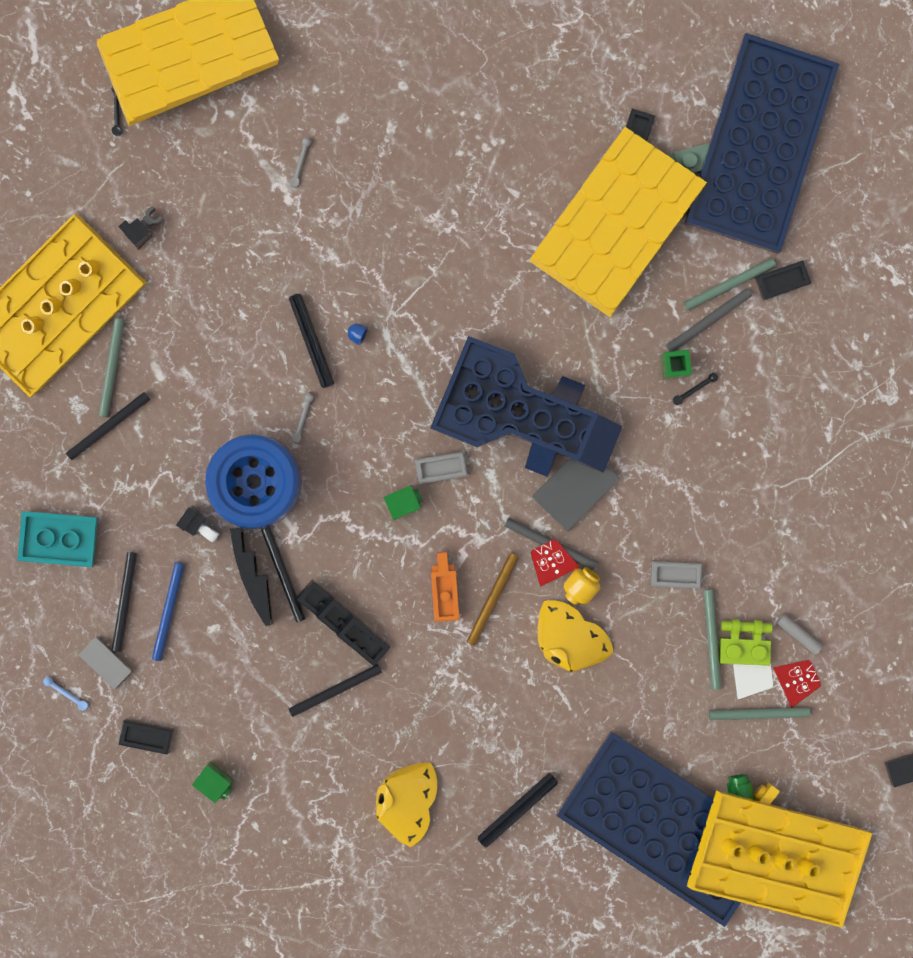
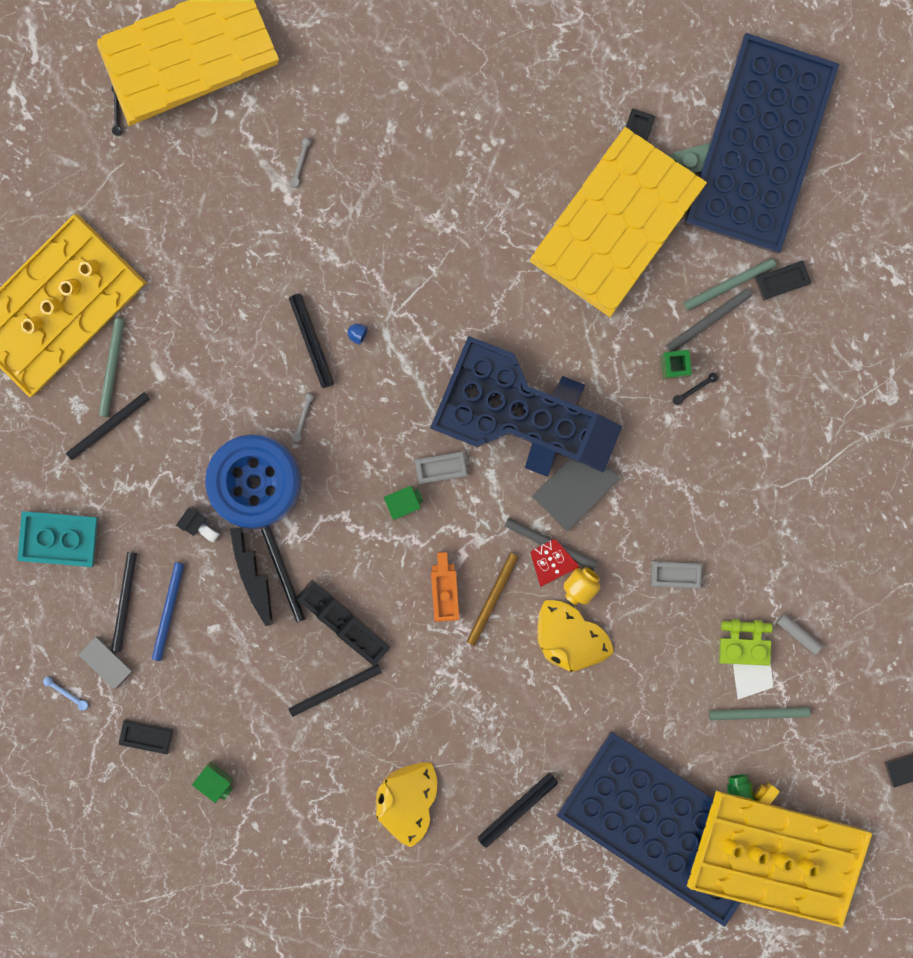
(137, 230): black piece -> none
(712, 639): sand green bar -> none
(797, 680): red sticker -> none

